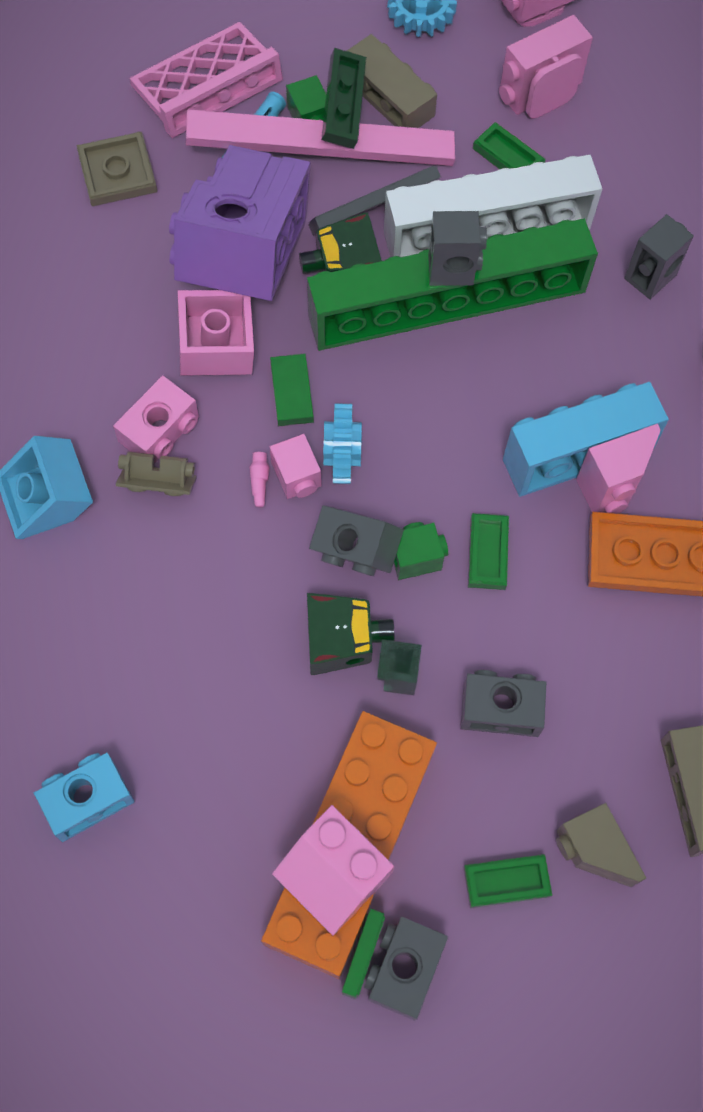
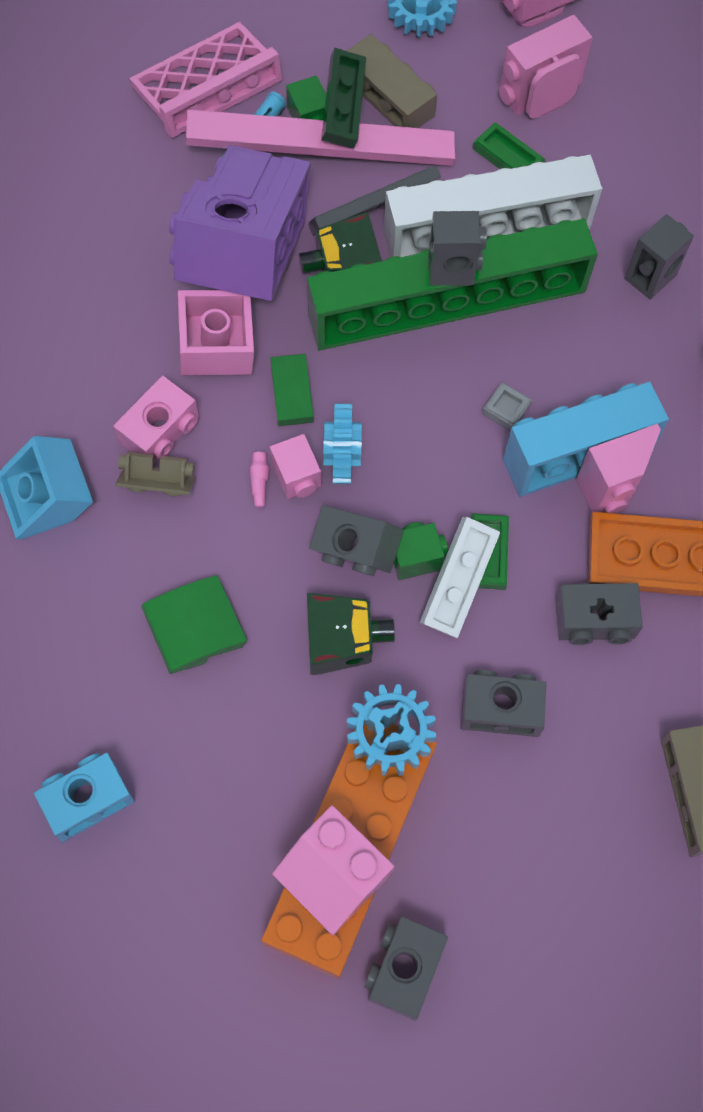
(116, 168): dark tan tile -> none
(193, 624): none -> green slope
(363, 954): green tile -> none
(379, 719): none -> medium azure gear
(399, 666): brick -> none
(459, 577): none -> white plate
(506, 406): none -> light grey tile
(507, 881): green tile -> none
(599, 847): dark tan slope -> none
(614, 602): none -> dark grey brick

